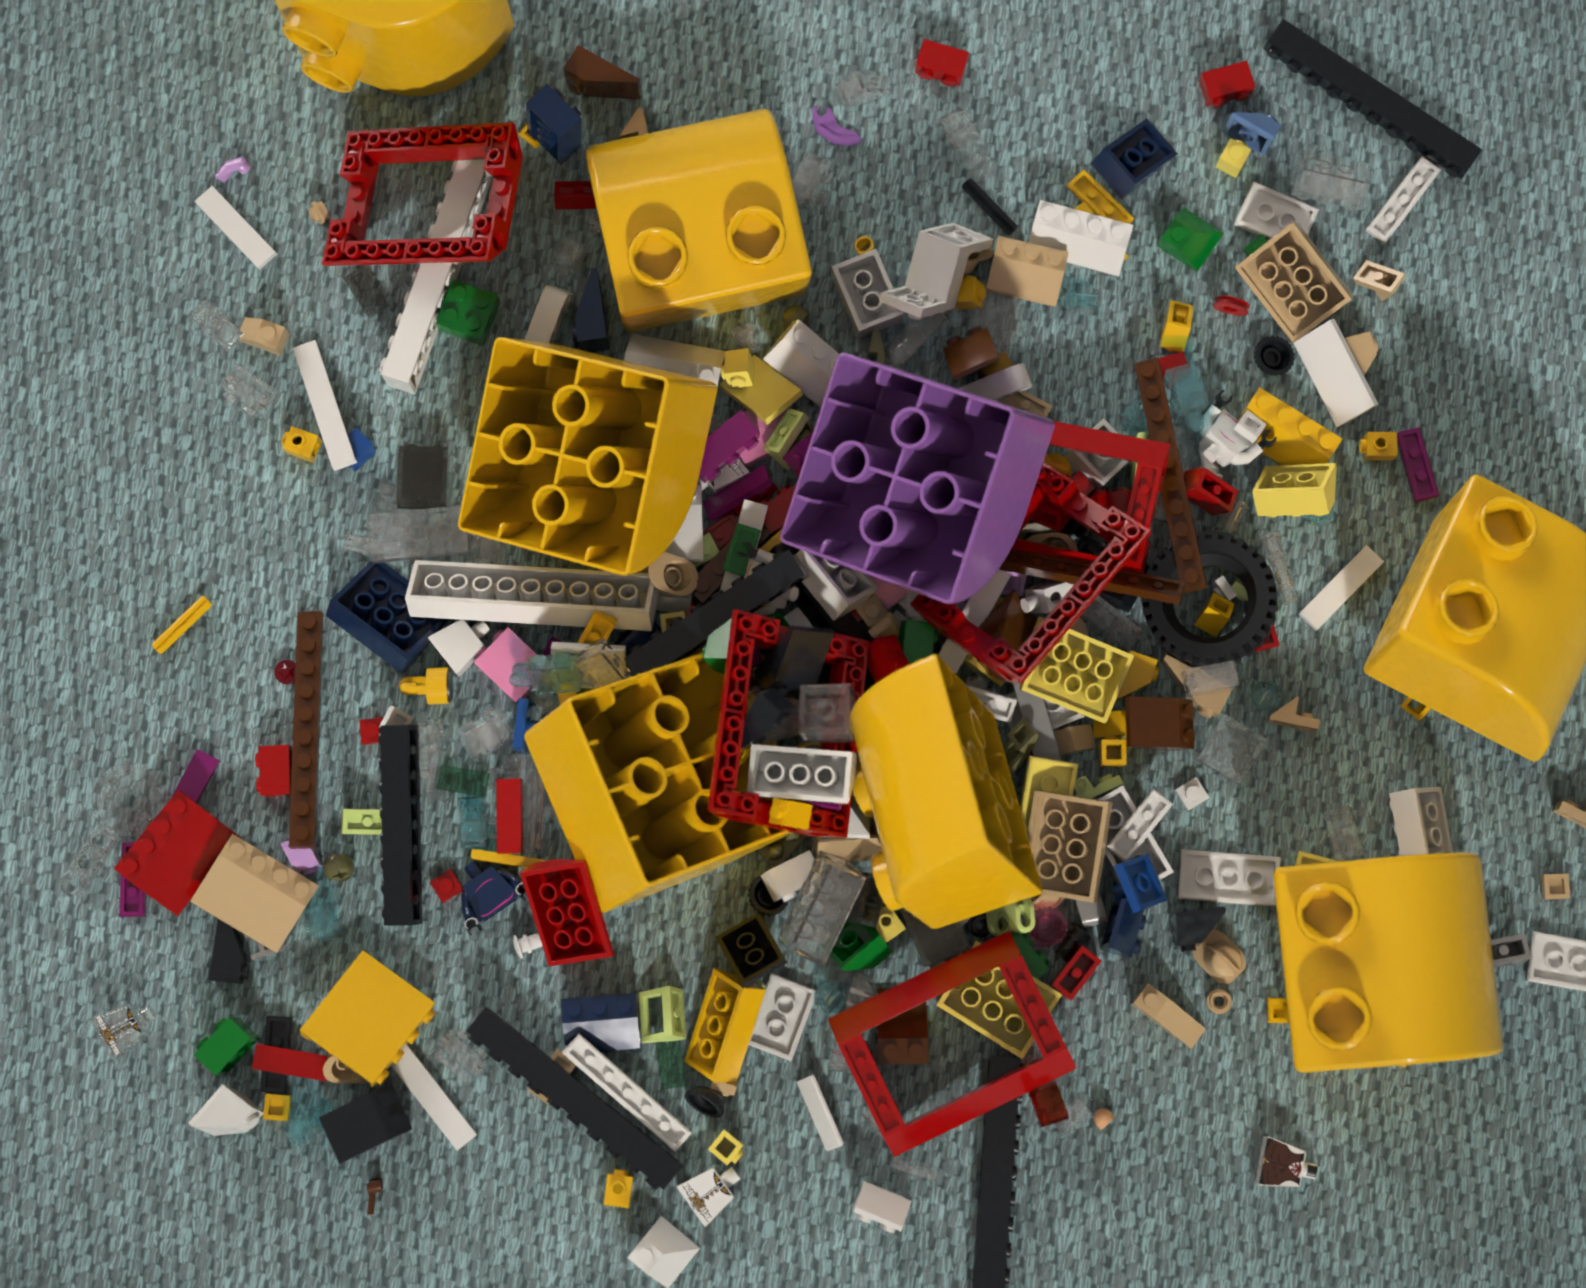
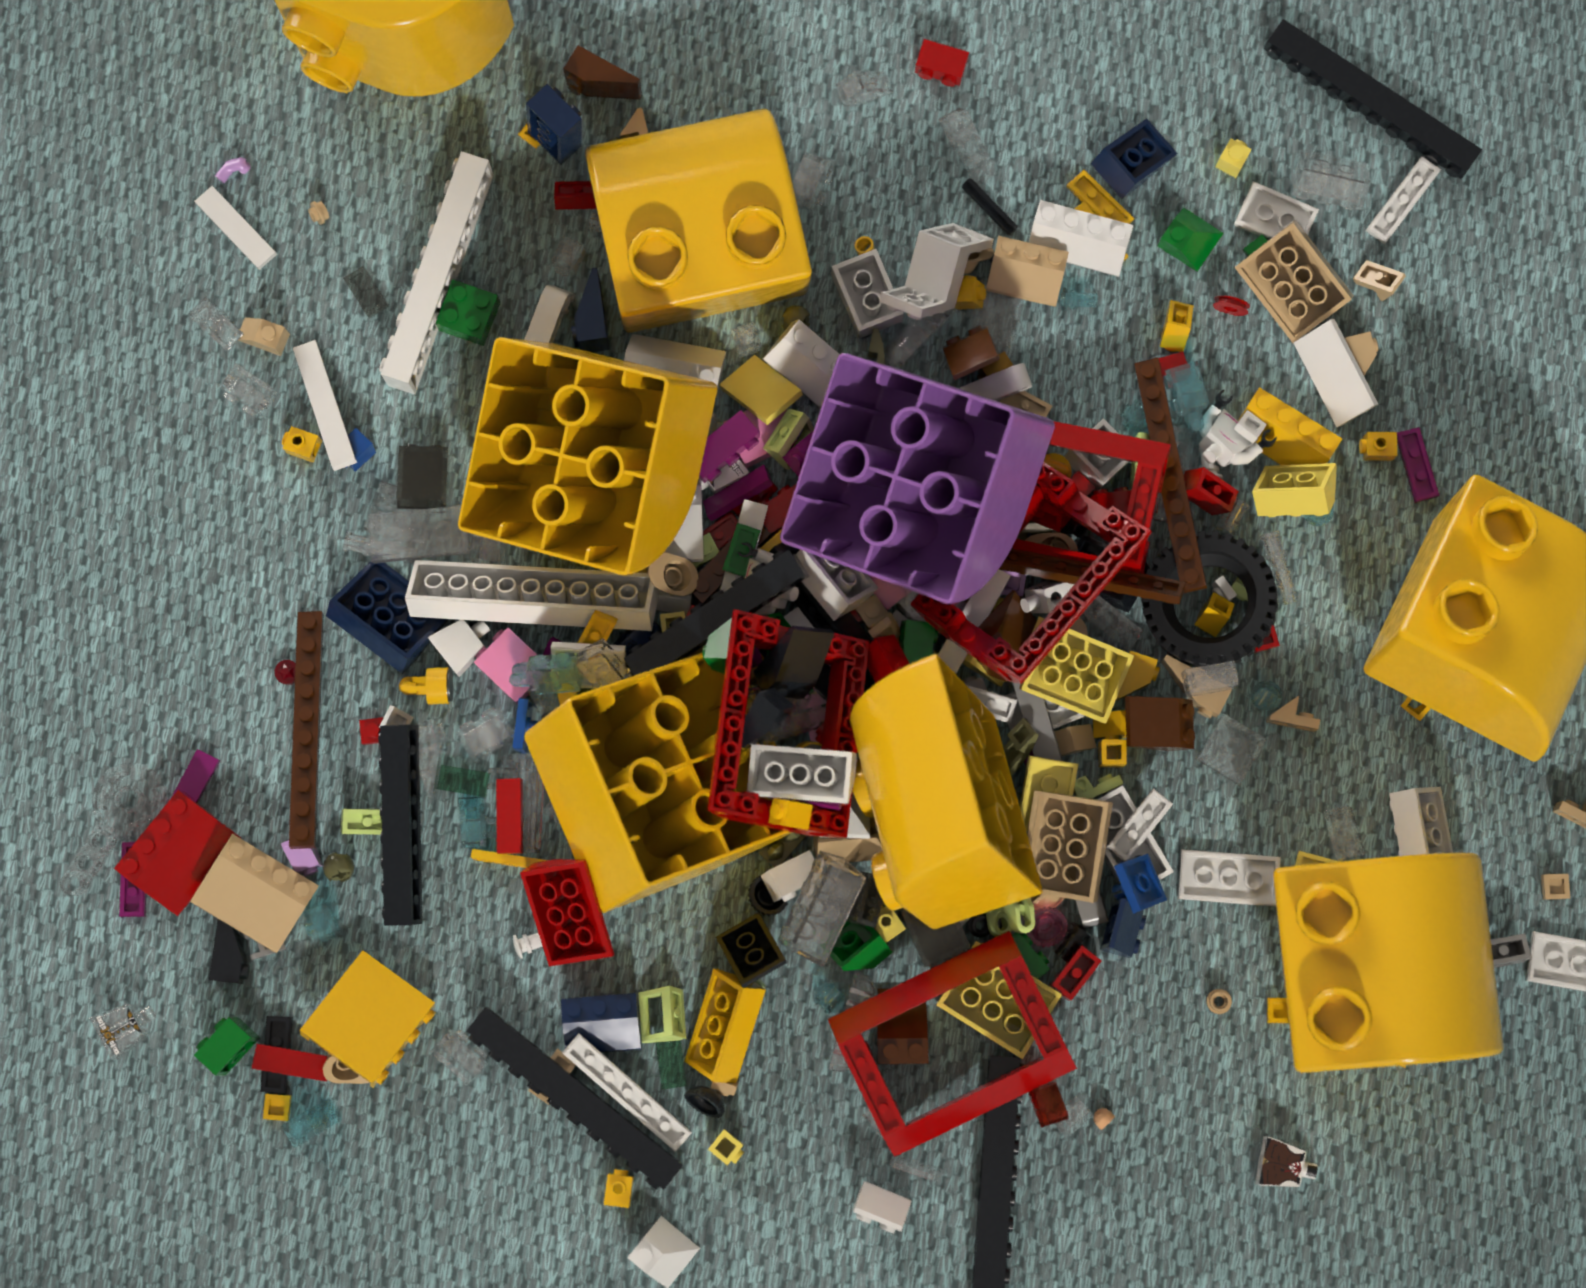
(181, 625): yellow axle -> none
(227, 1113): white slope -> none
(275, 770): red brick -> none
(360, 164): red slope -> none
(365, 1123): black slope -> none
(373, 1186): reddish brown hand -> none
(434, 1099): white tile -> none
(446, 886): red plate -> none
(488, 893): dark blue torso -> none
(709, 1193): white torso -> none
(738, 368): light yellow brick -> none
(782, 1016): white tile -> none
(820, 1113): white slope -> none
(826, 713): clear brick -> none
(830, 129): medium lavender piece -> none
(1168, 1015): tan slope -> none
(1191, 794): white plate -> none
(1192, 927): black slope -> none
(1220, 957): tan piece -> none
(1226, 84): red brick -> none
(1253, 129): medium blue slope -> none
(1274, 355): black hat -> none
(1341, 587): white tile -> none

